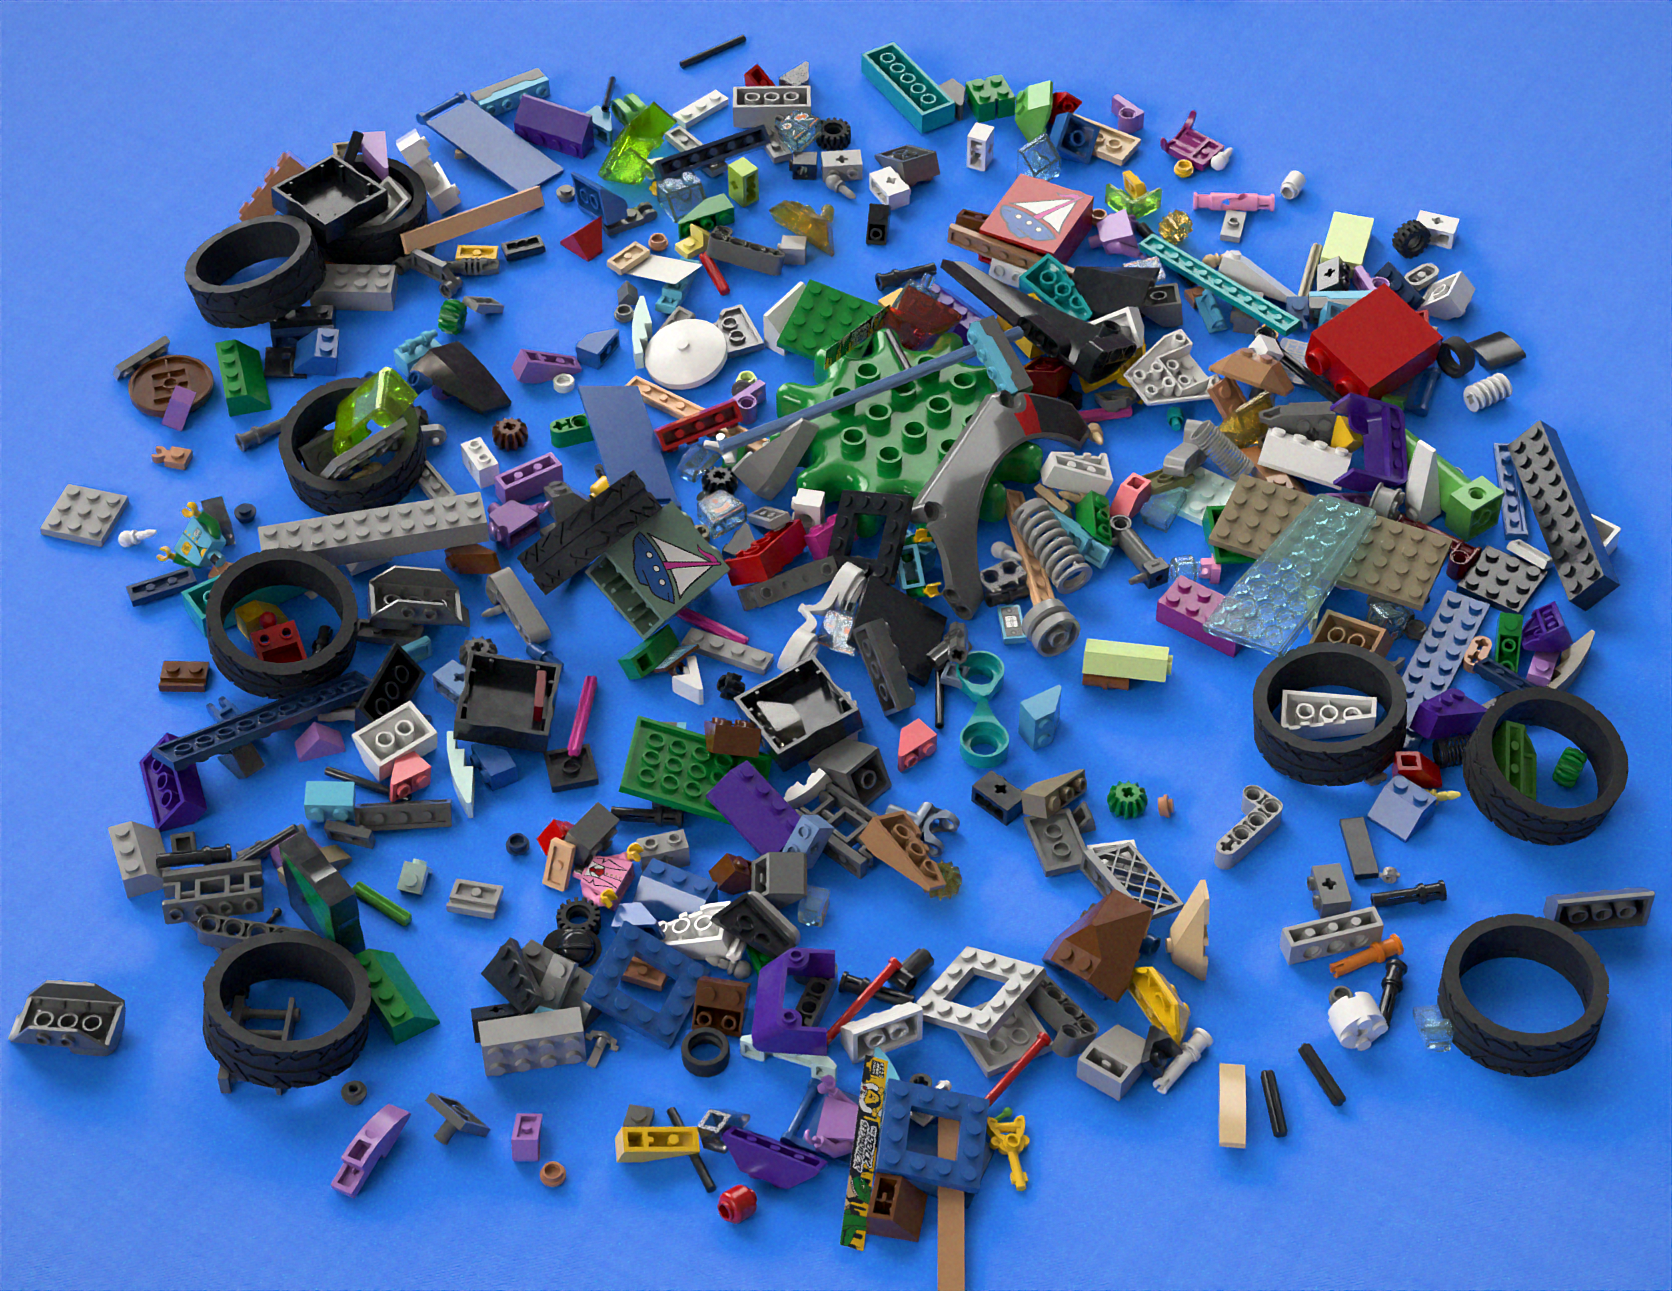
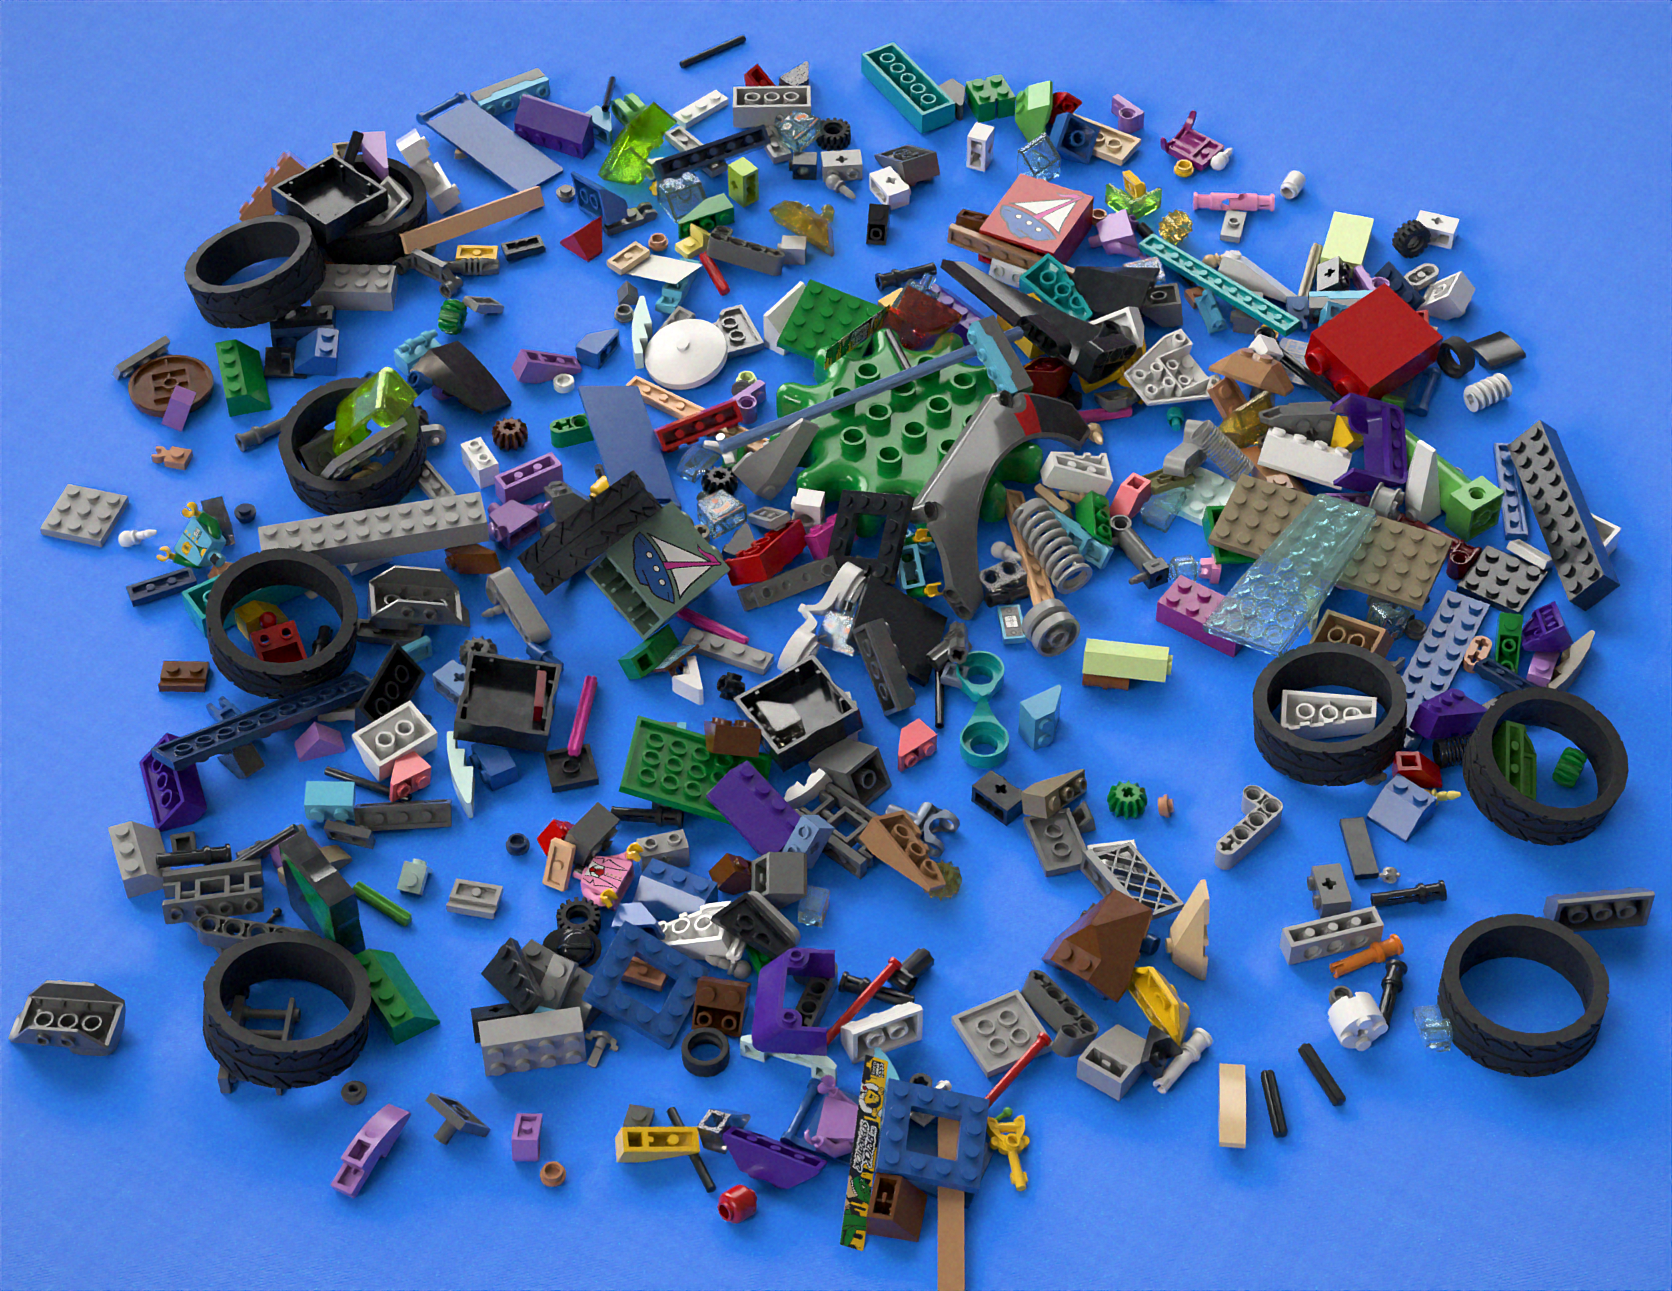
(1019, 981): plate -> none

